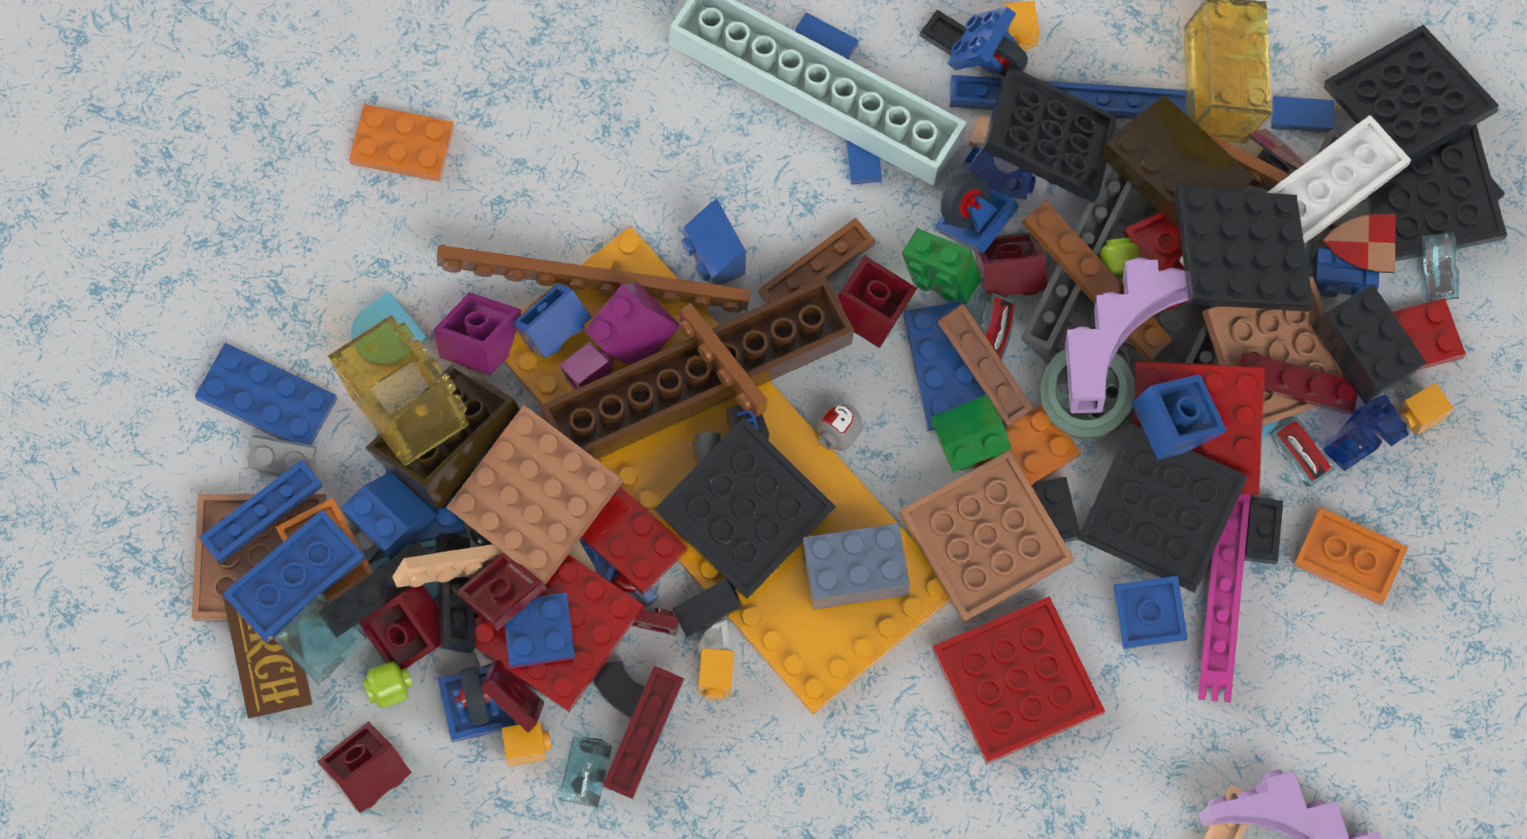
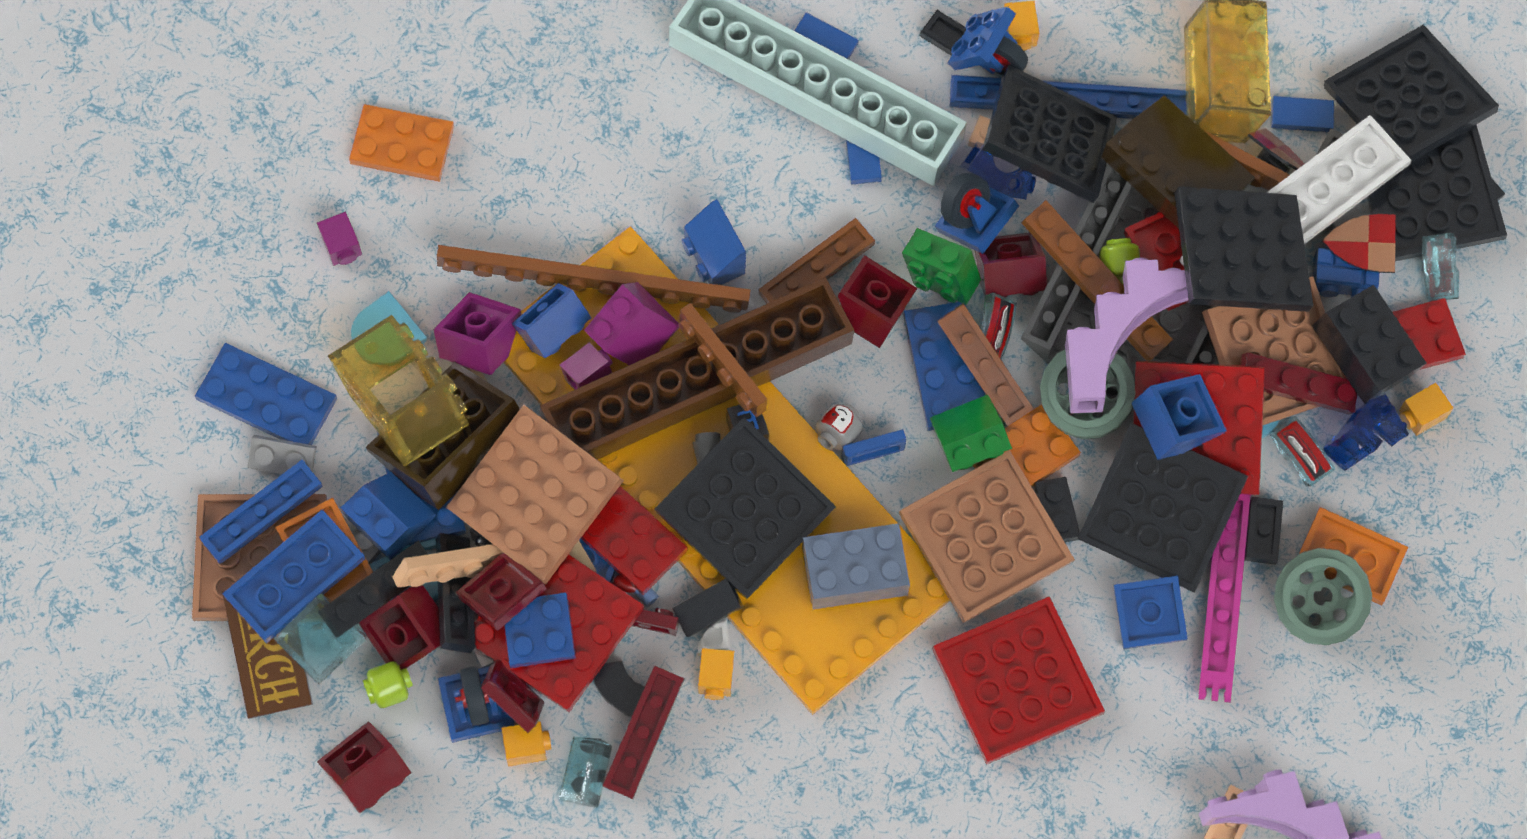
(339, 239): none -> magenta brick
(873, 447): none -> blue tile
(1297, 618): none -> sand green wheel

